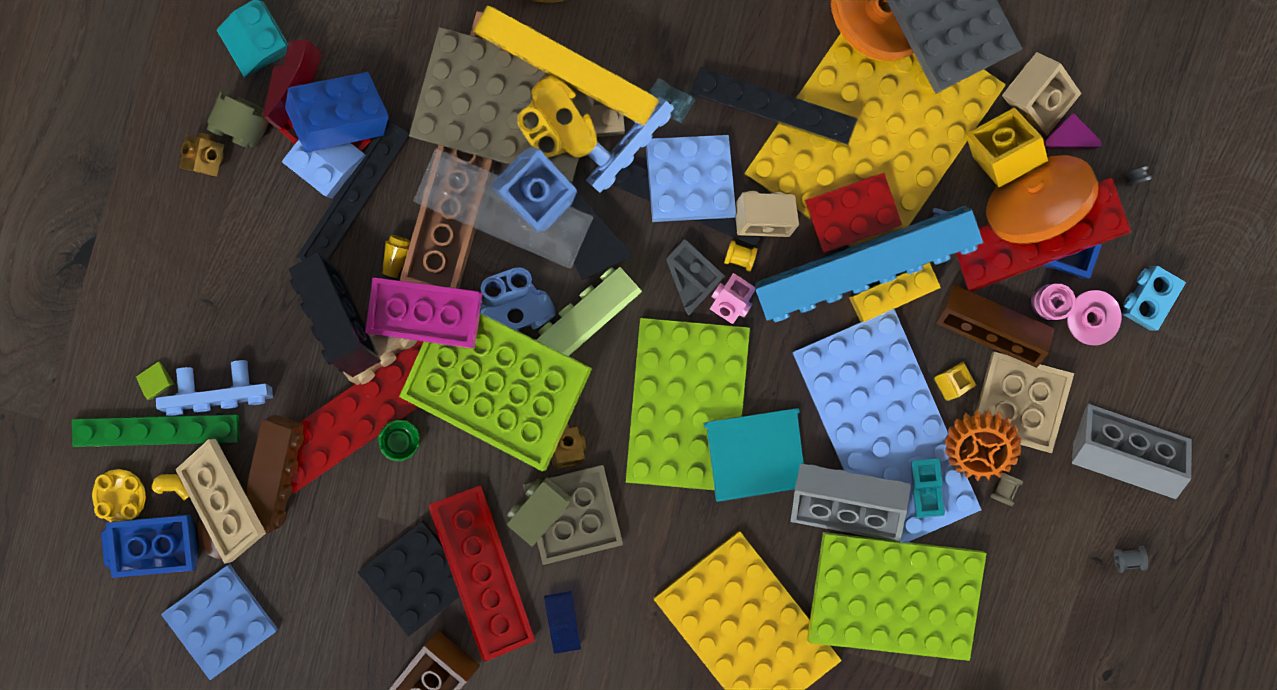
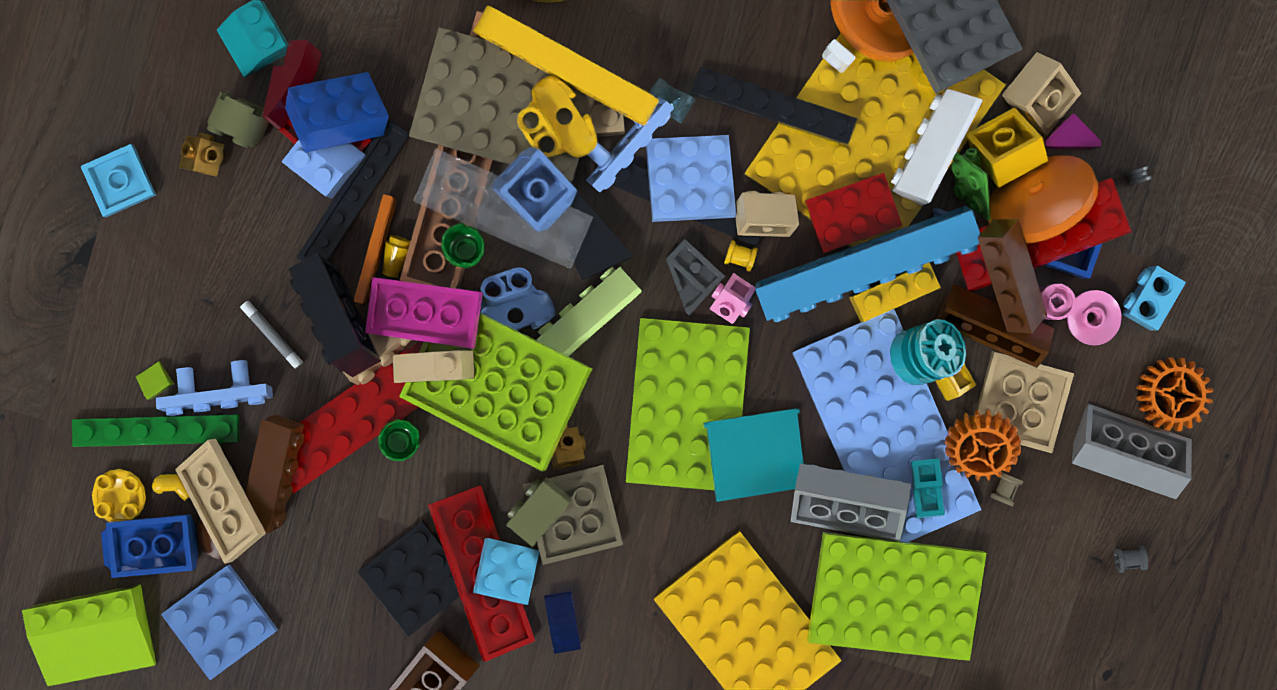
(90, 635): none -> lime slope
(118, 180): none -> medium azure plate
(271, 334): none -> light grey bar
(375, 249): none -> orange tile
(433, 366): none -> tan slope
(462, 245): none -> green hair
(506, 571): none -> medium azure plate
(838, 56): none -> white tile
(928, 352): none -> teal wheel
(935, 146): none -> white slope
(971, 182): none -> bright green hinge
(1012, 275): none -> reddish brown brick
(1171, 404): none -> orange gear

